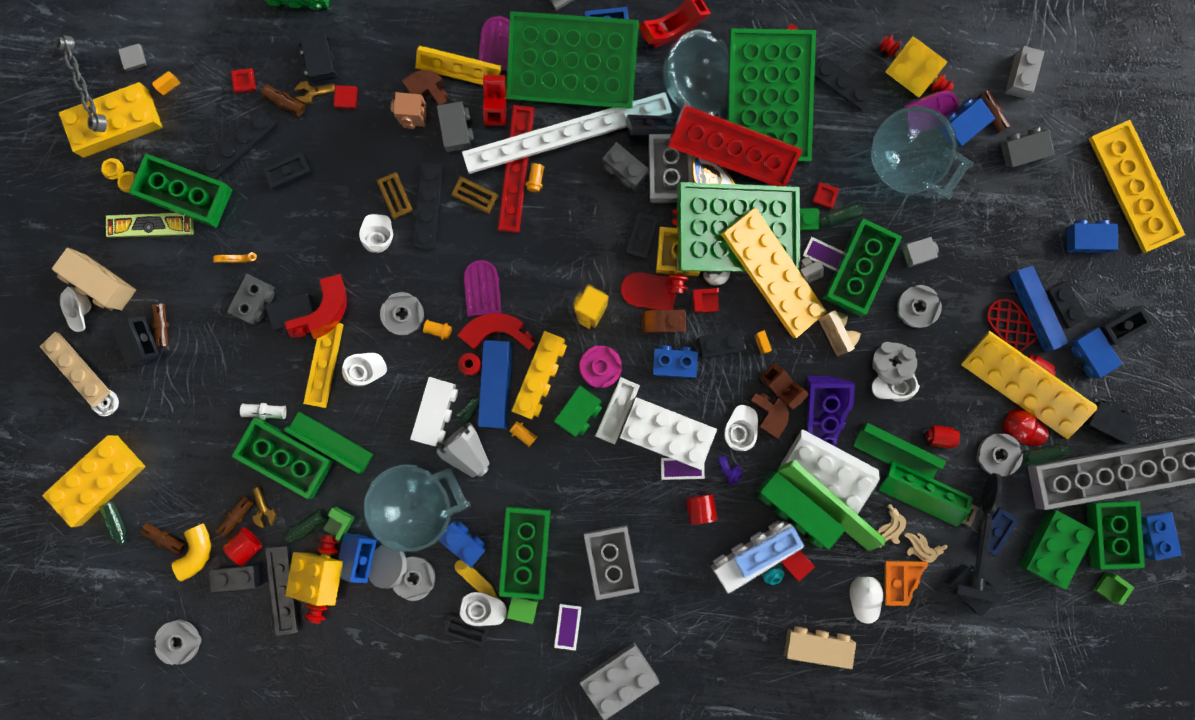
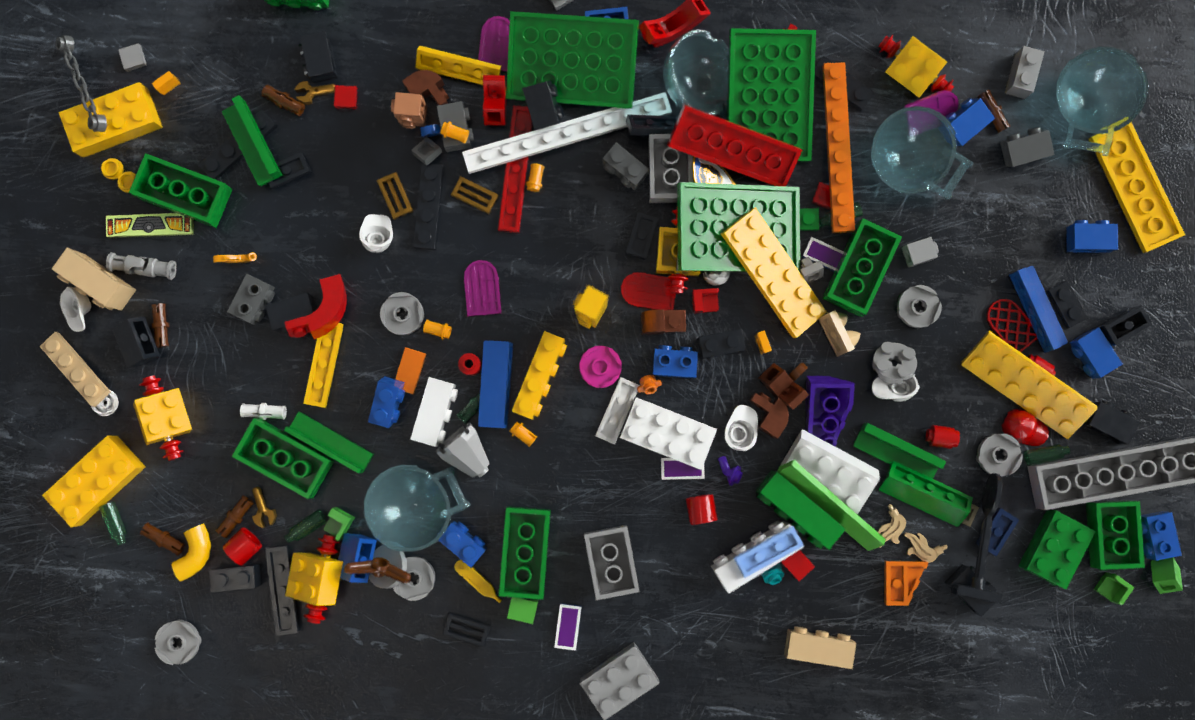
(141, 265): none -> light grey piece
(162, 416): none -> yellow brick
(243, 80): red tile -> none
(251, 142): none -> green panel
(363, 368): white piece -> none
(378, 567): none -> reddish brown piece
(386, 402): none -> blue brick
(410, 369): none -> orange tile
(426, 151): none -> dark grey plate
(430, 130): none -> blue tile
(454, 132): none -> light orange pin
(482, 610): white piece -> none
(486, 325): red arch -> none
(543, 104): none -> black brick
(578, 412): green brick -> none
(648, 384): none -> orange plate
(798, 371): none -> reddish brown tile
(838, 147): none -> orange plate
(866, 598): white piece -> none
(1100, 95): none -> clear light blue windscreen
(1166, 575): none -> bright green panel

